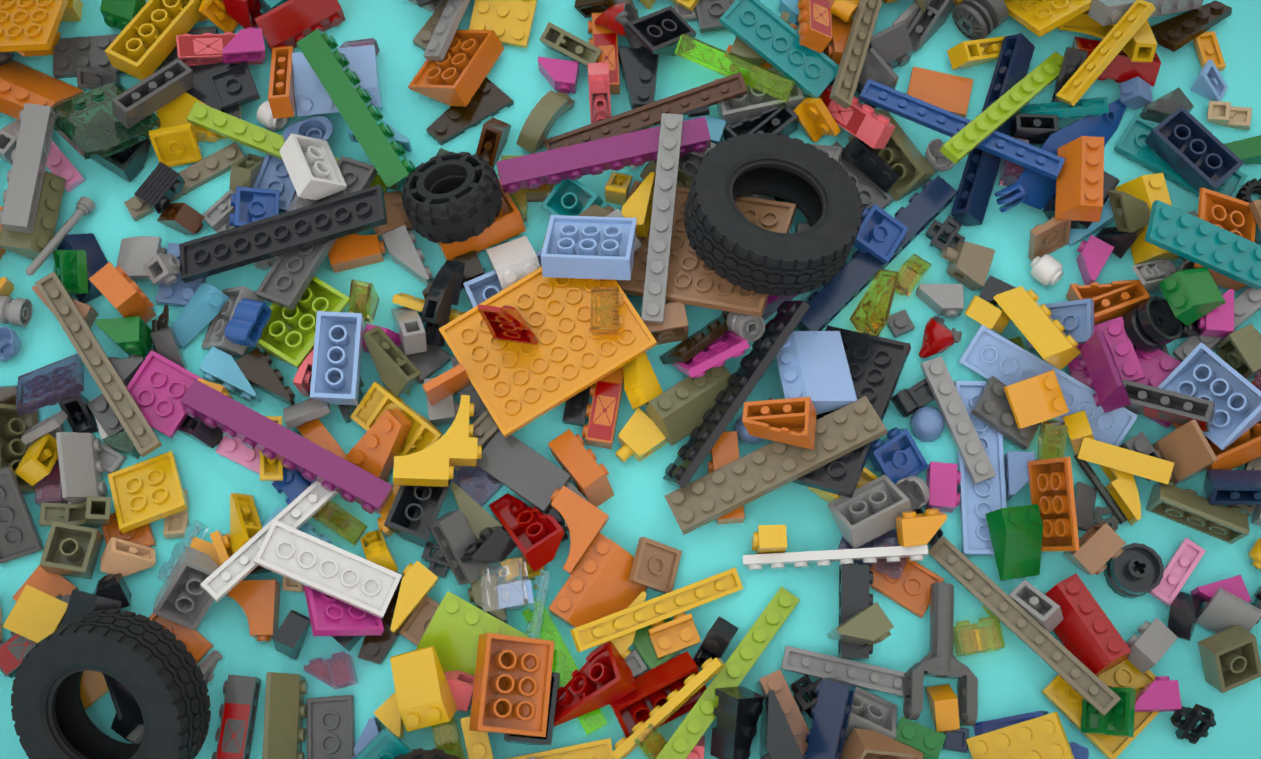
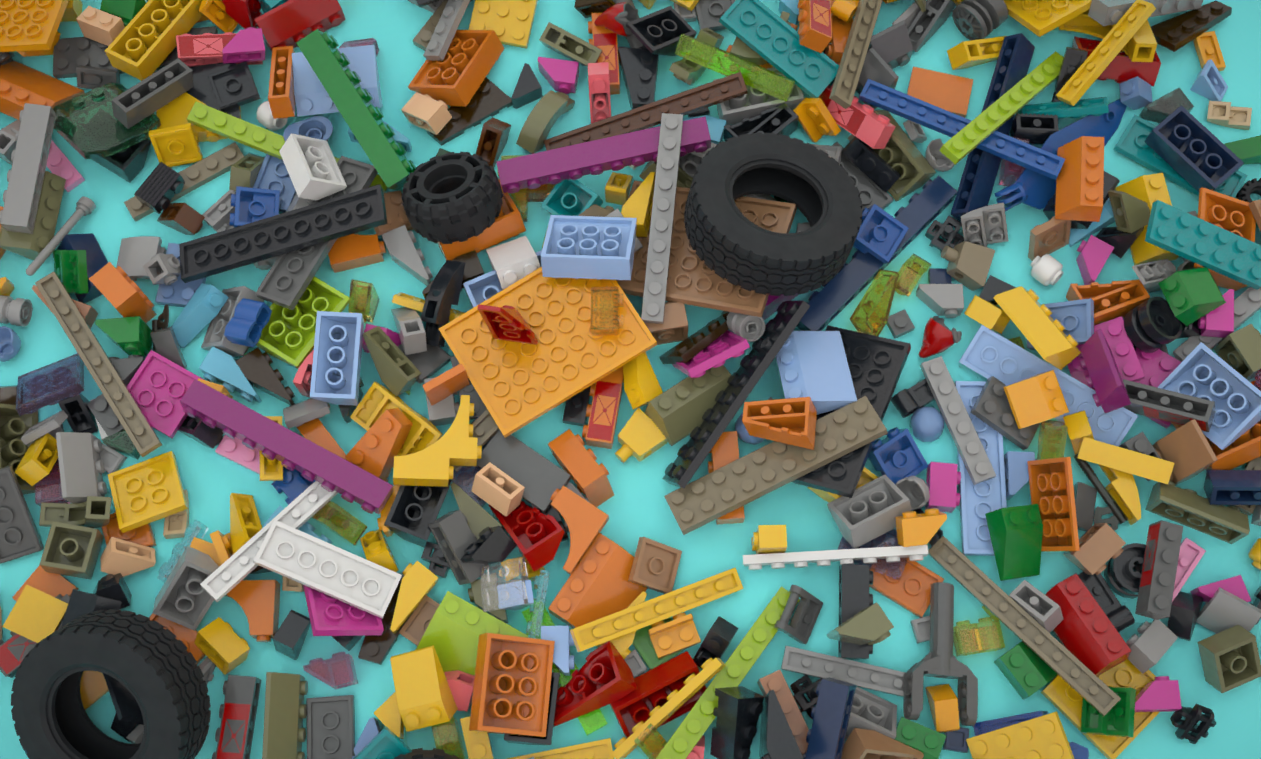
(100, 25): none -> light nougat brick
(222, 645): none -> yellow brick
(426, 113): none -> light nougat brick
(497, 489): none -> light nougat brick
(527, 88): none -> black slope
(563, 641): none -> light blue slope
(688, 70): none -> olive arch
(804, 616): none -> dark grey plate
(915, 131): none -> light grey tile
(921, 629): none -> light grey tile
(939, 276): none -> dark blue tile
(985, 225): none -> light grey slope
(1024, 670): none -> green slope
(1118, 615): none -> black plate
(1159, 570): none -> dark grey brick

